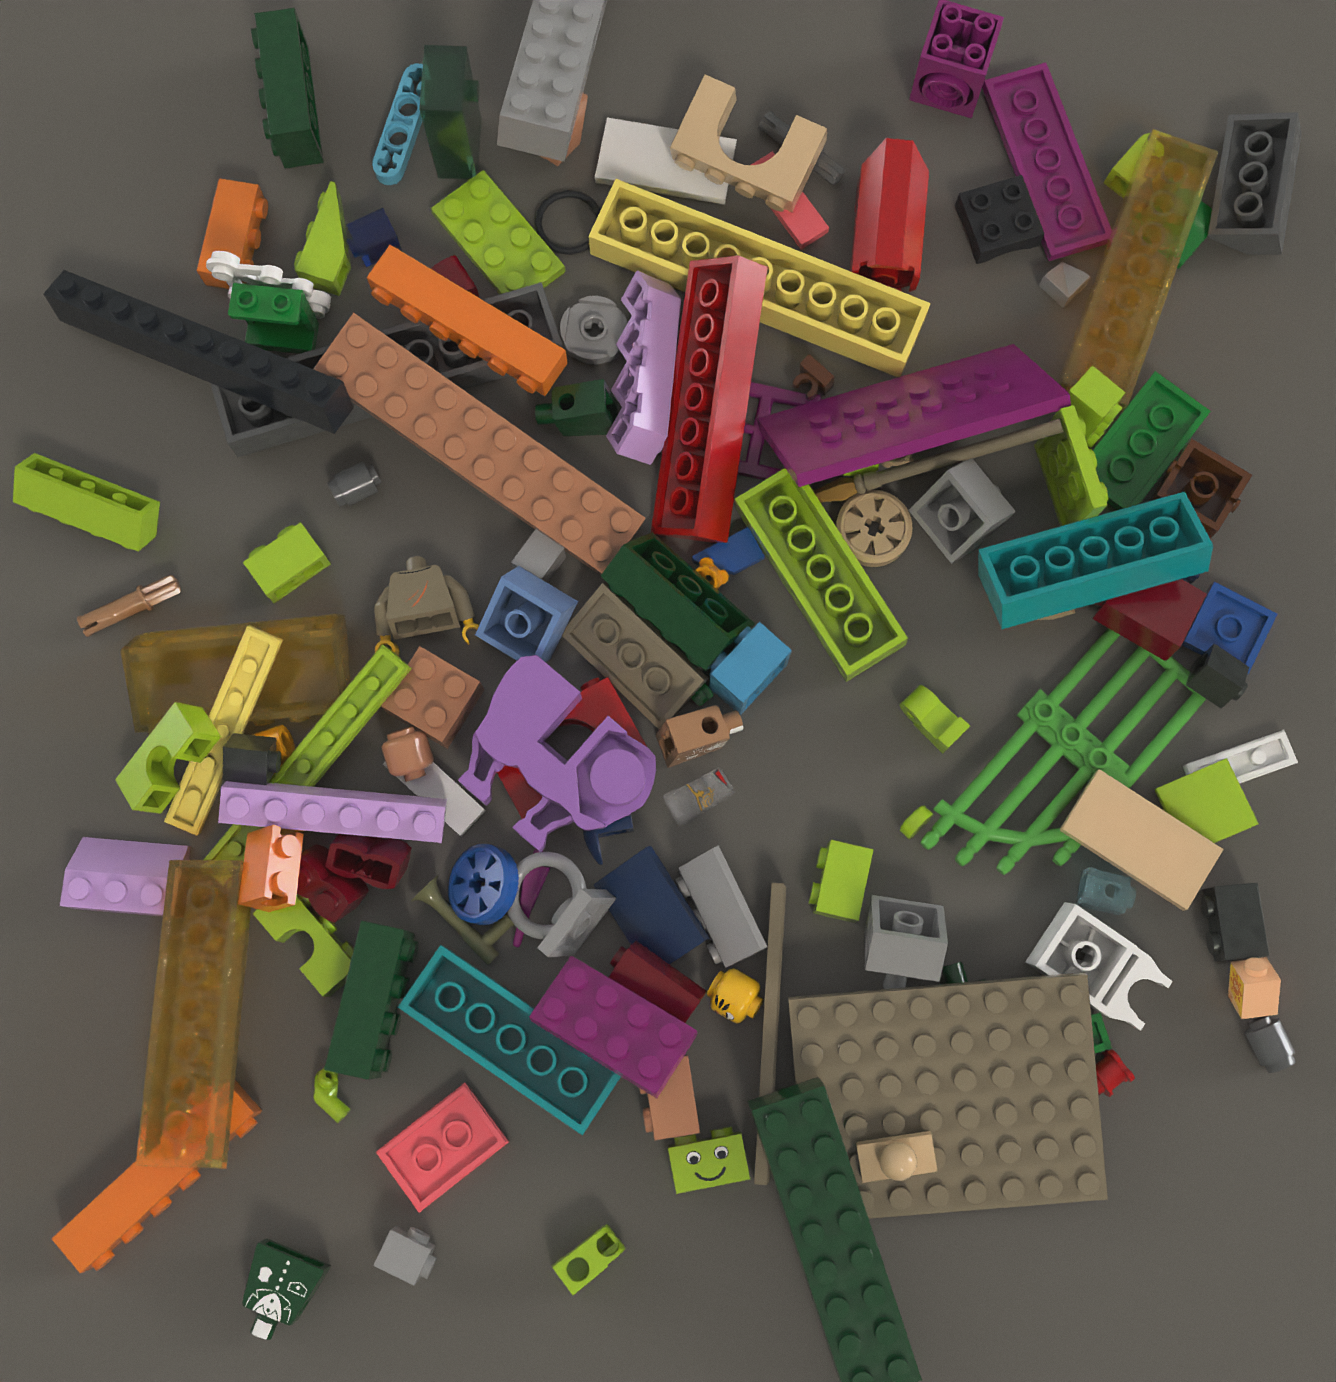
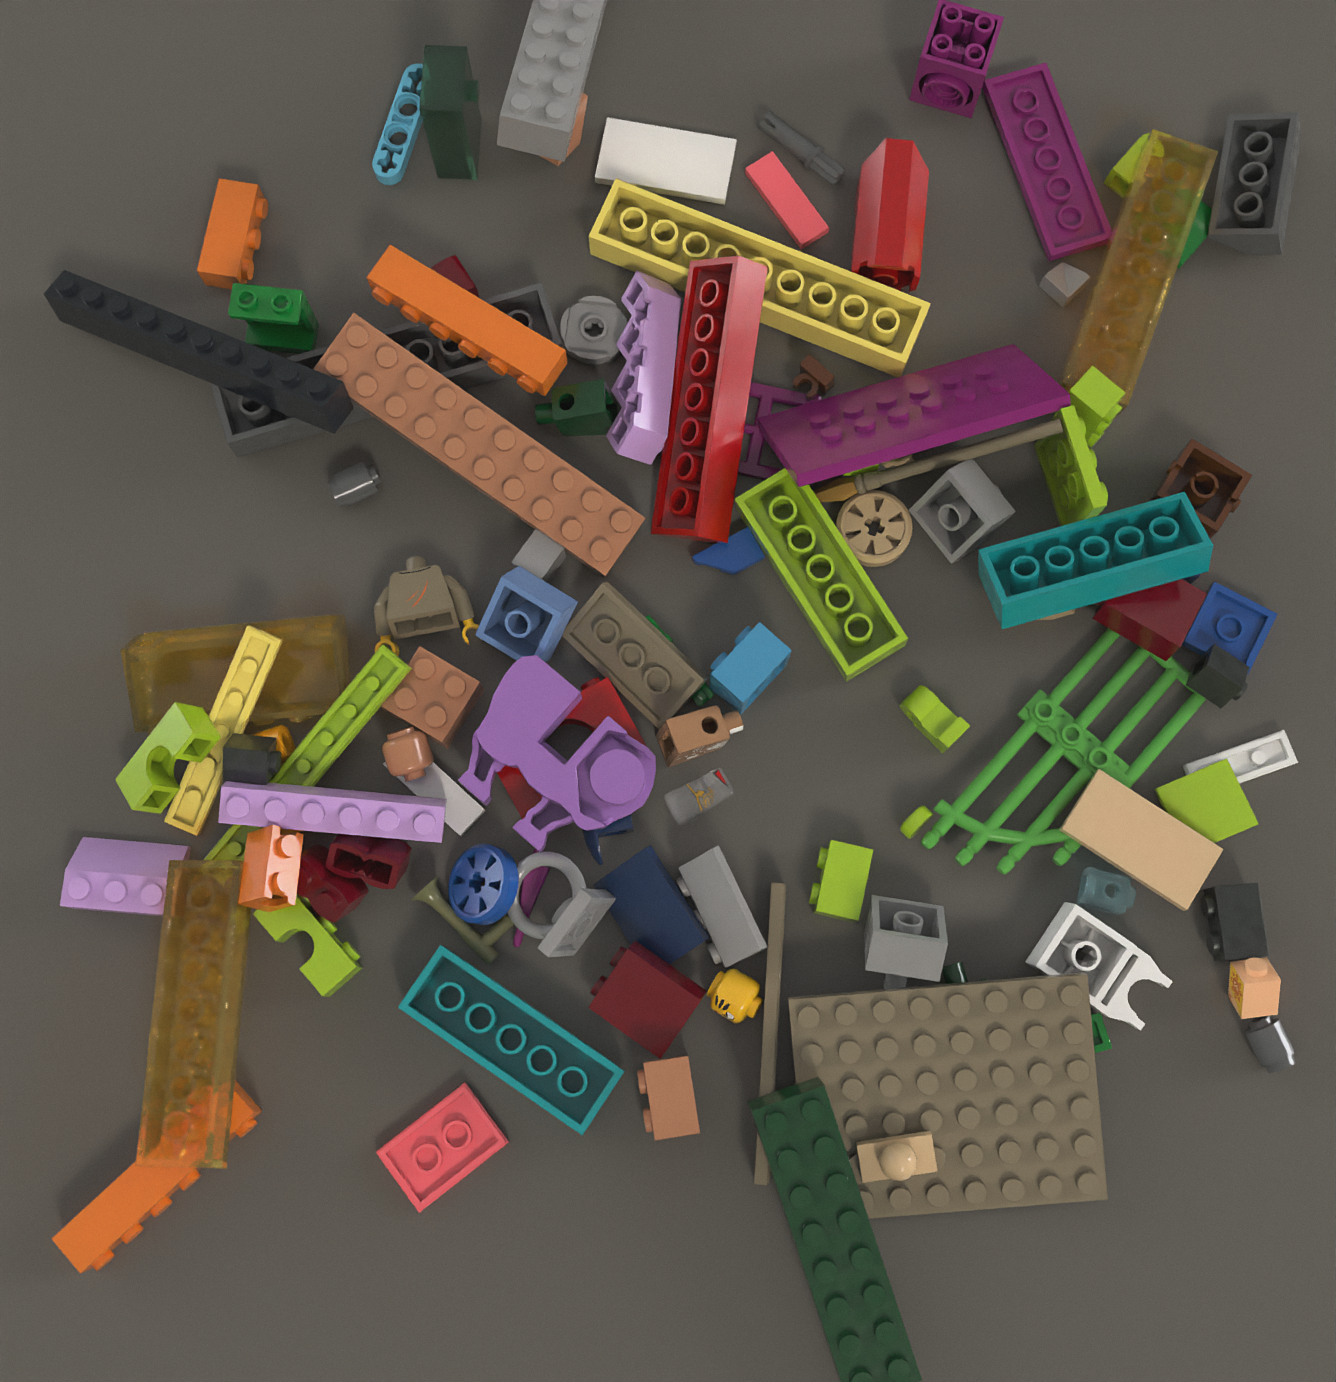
(85, 502): lime brick -> none
(128, 605): medium nougat axle -> none
(227, 268): white plant -> none
(280, 1285): dark green torso -> none
(286, 562): lime brick -> none
(287, 88): dark green brick -> none
(326, 252): lime slope -> none
(326, 1095): lime arm -> none
(371, 237): clear blue brick -> none
(371, 1001): dark green brick -> none
(407, 1255): light grey brick -> none
(496, 236): lime plate -> none
(560, 195): black piece -> none
(588, 1259): lime leg -> none
(613, 1026): magenta plate -> none
(675, 599): dark green brick -> none
(708, 1160): lime brick -> none
(718, 576): light orange plate -> none
(776, 180): tan arch -> none
(999, 218): black brick -> none
(1111, 1073): red brick -> none
(1146, 440): green plate -> none

